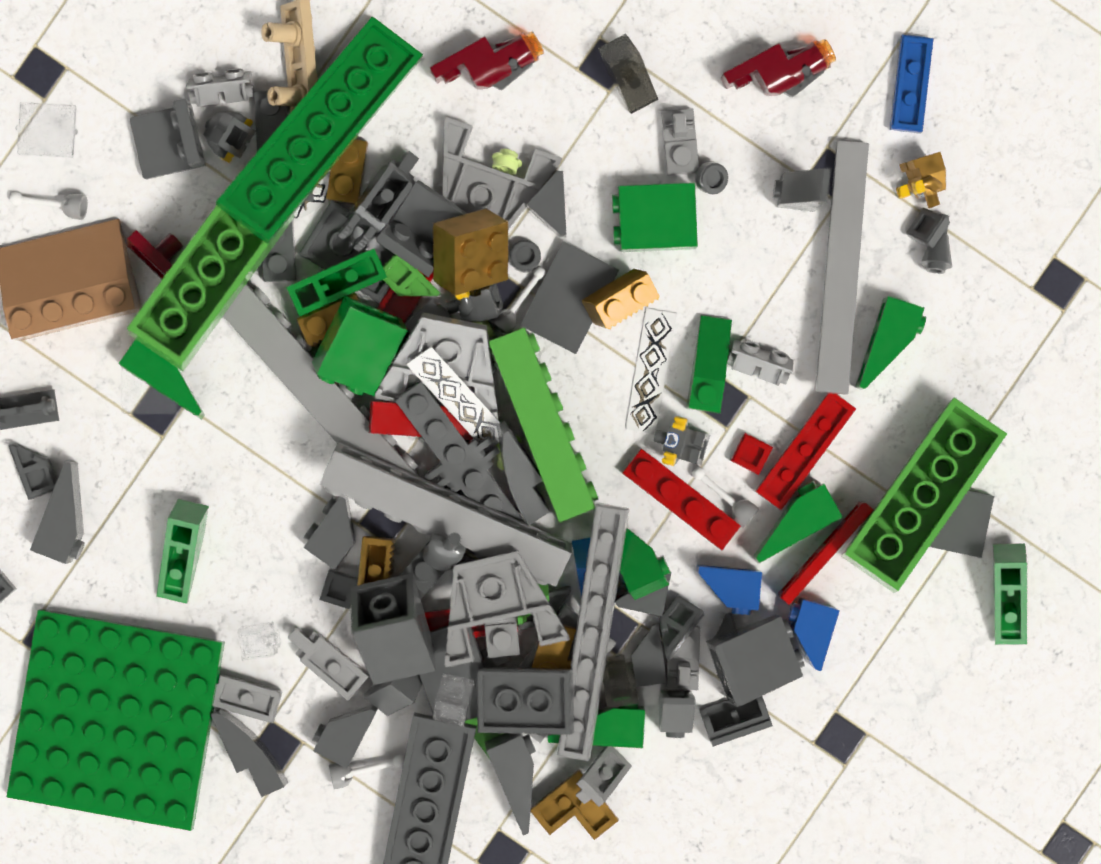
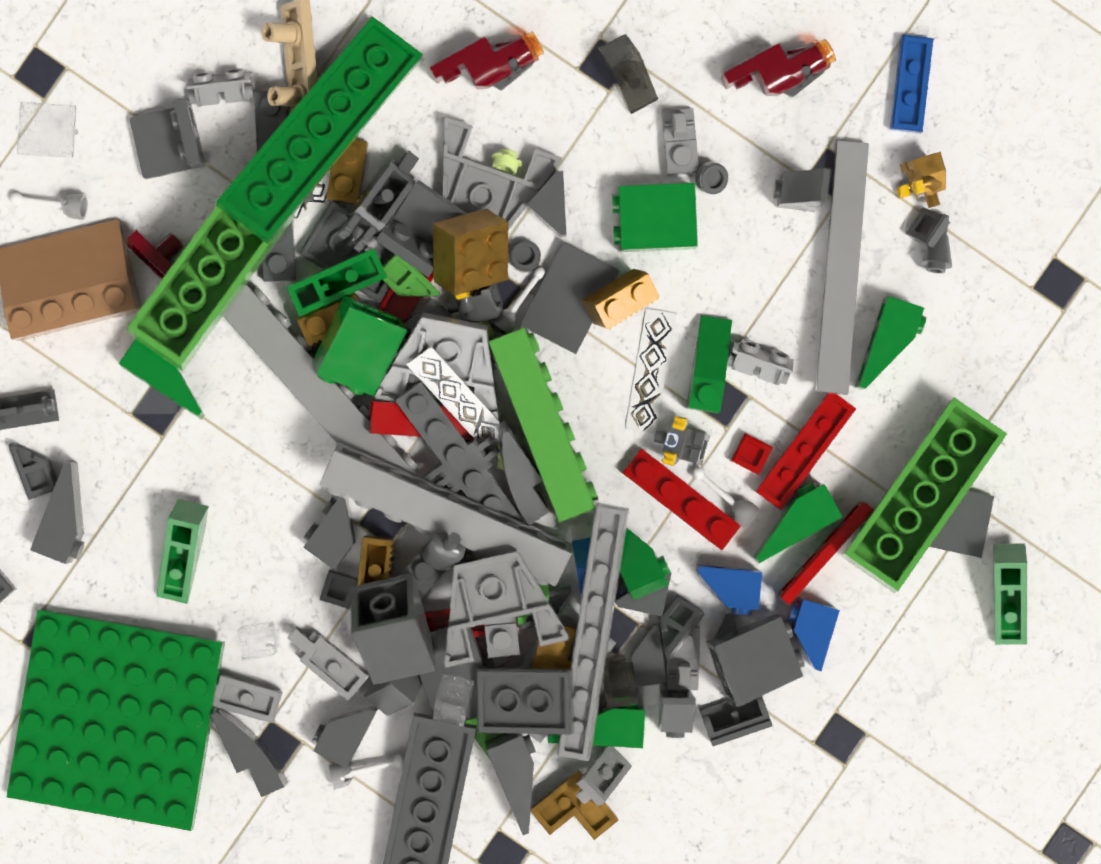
(228, 134): dark grey piece -> none

